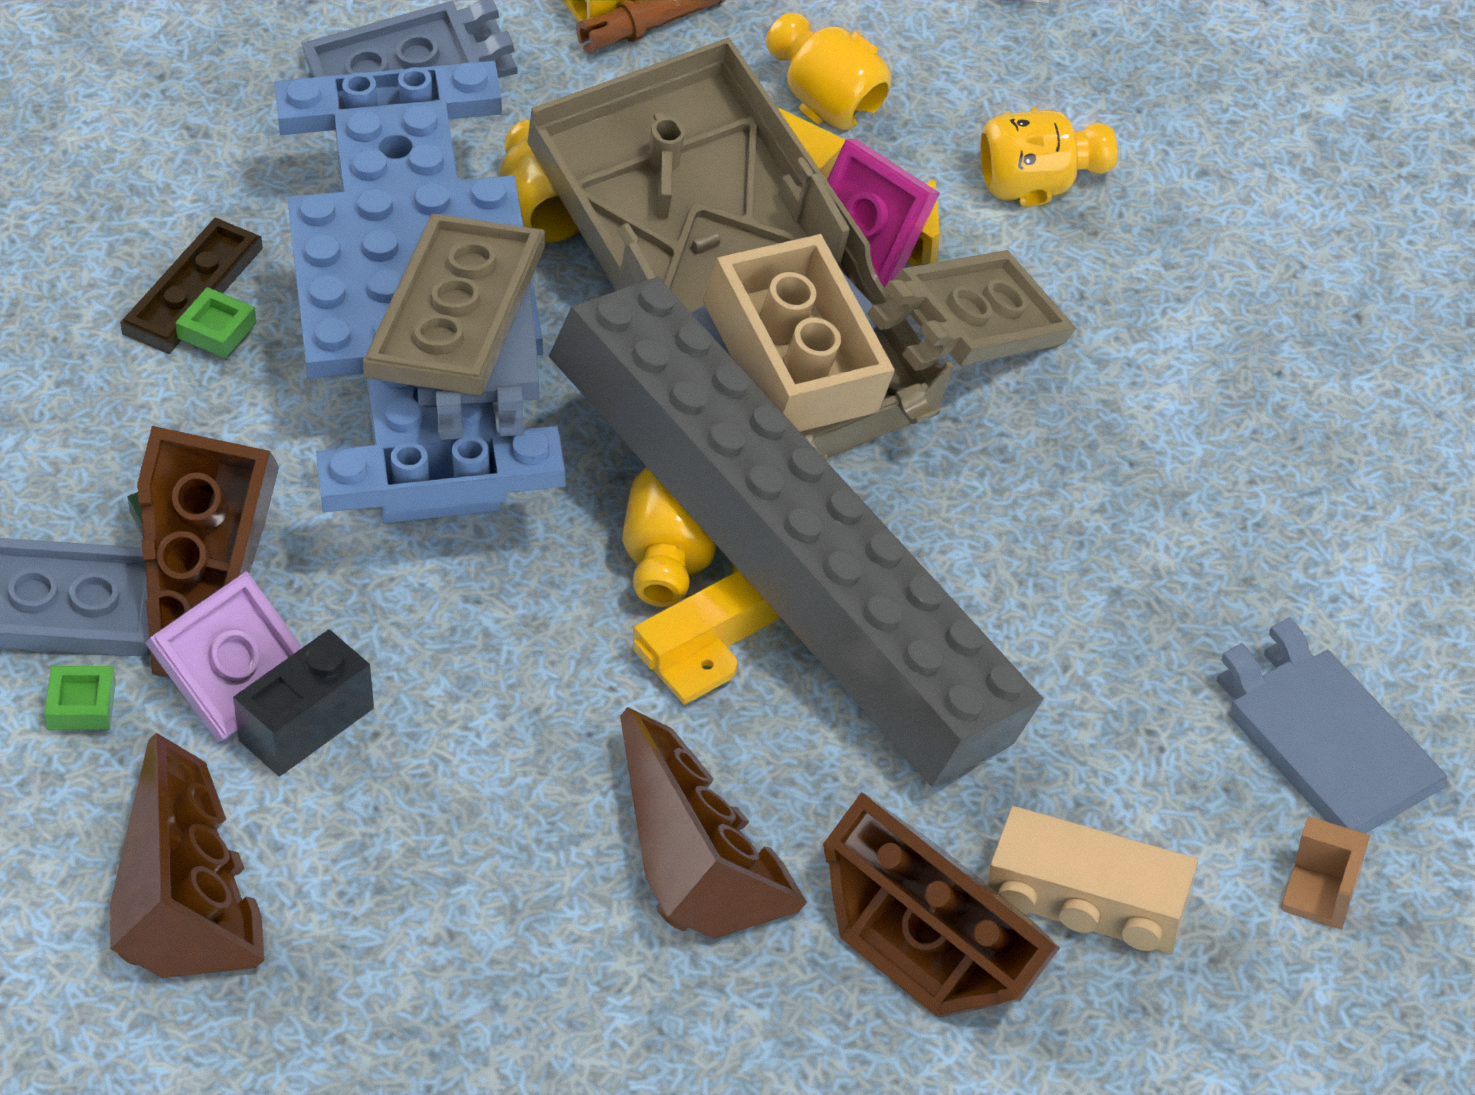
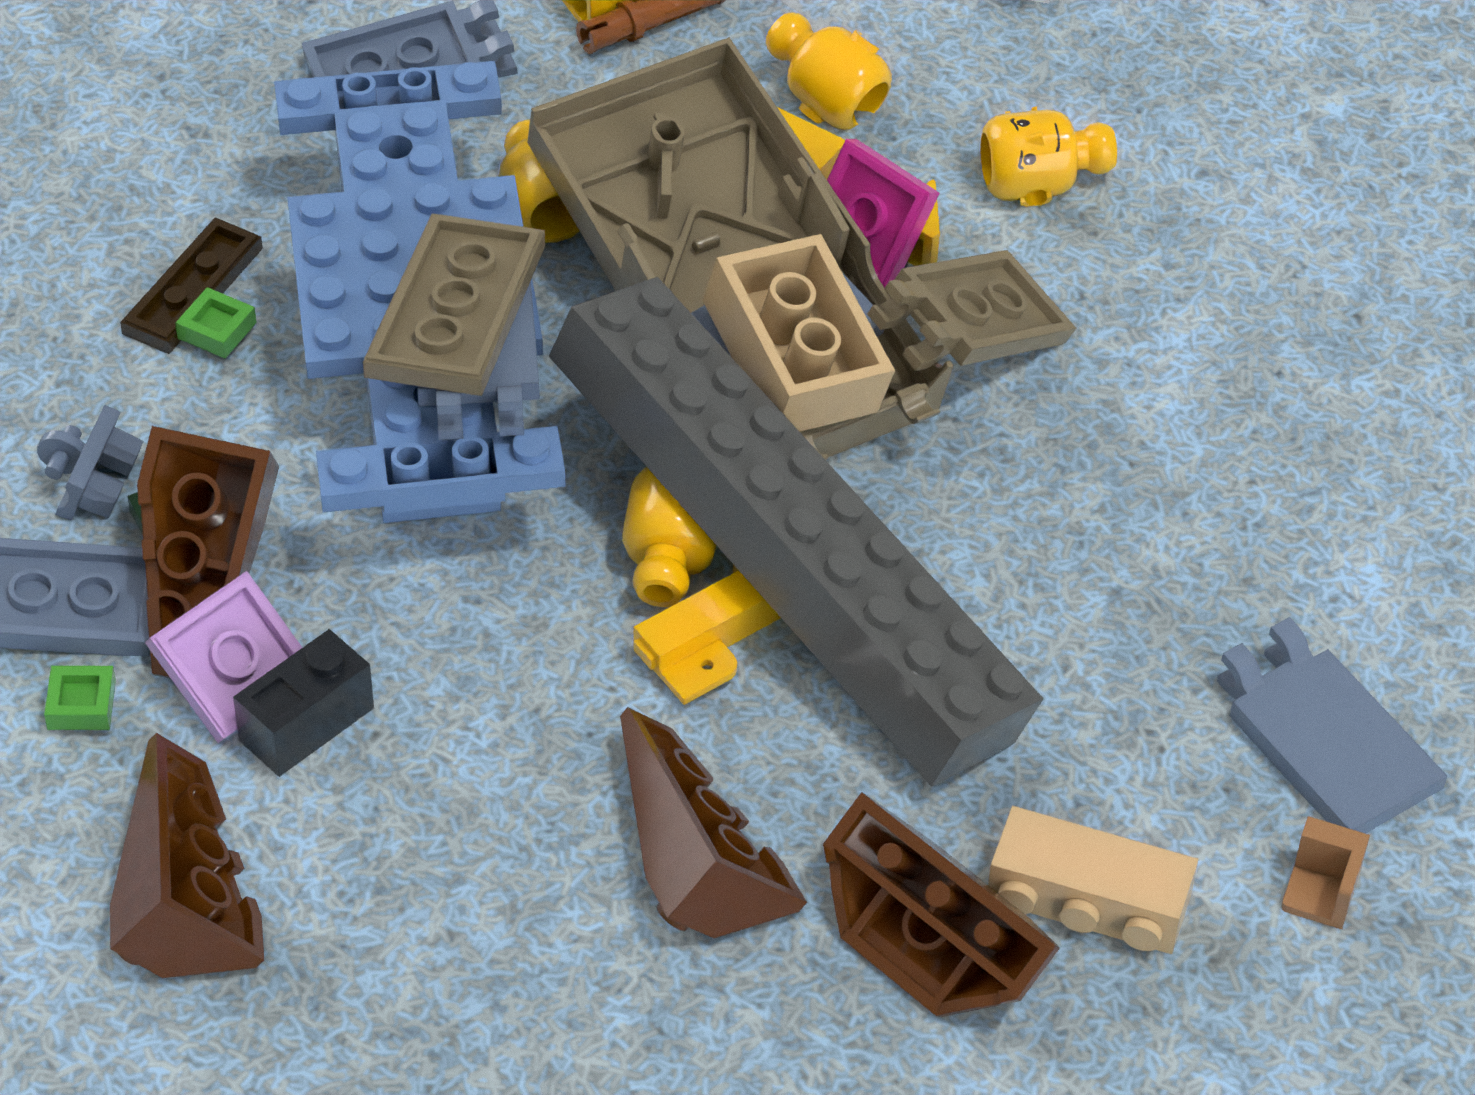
(86, 486): none -> sand blue hips

